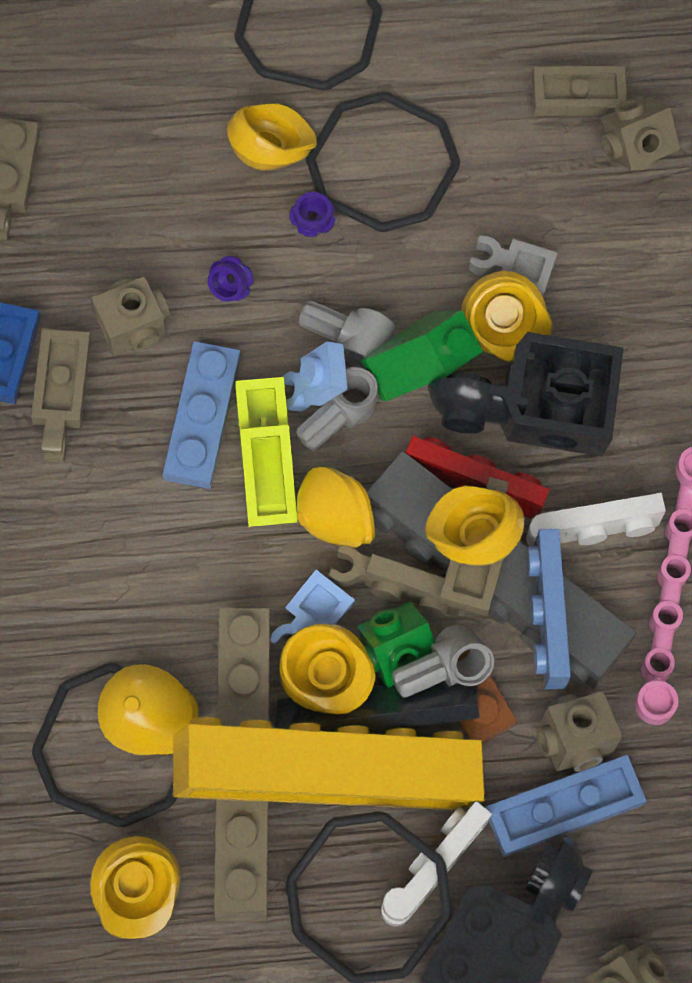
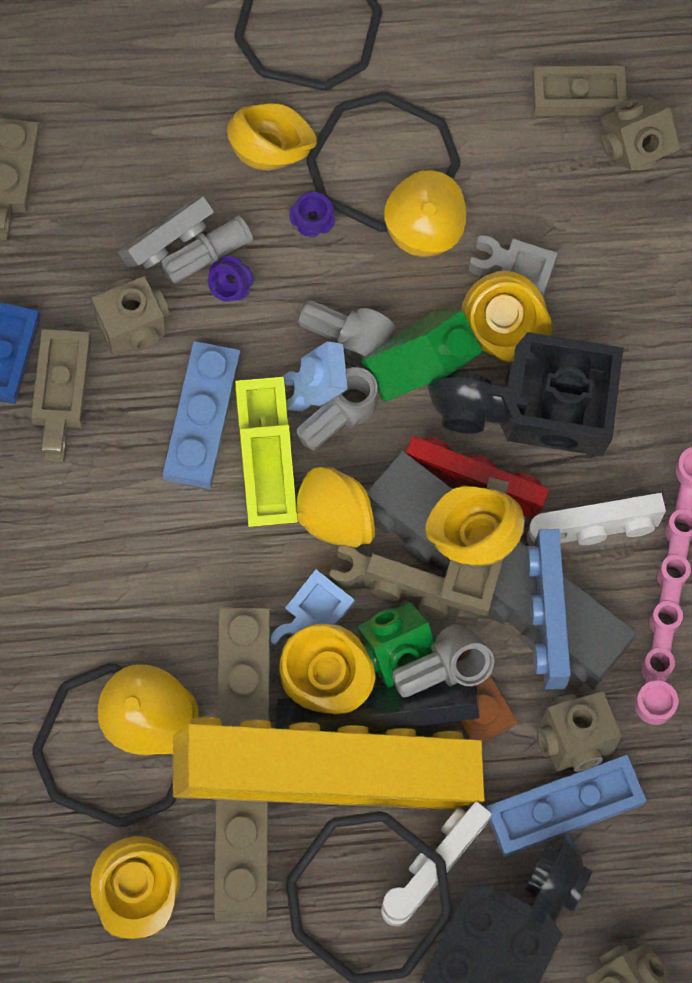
(182, 223): none -> light grey plate
(206, 249): none -> light grey axle
(426, 213): none -> yellow hat

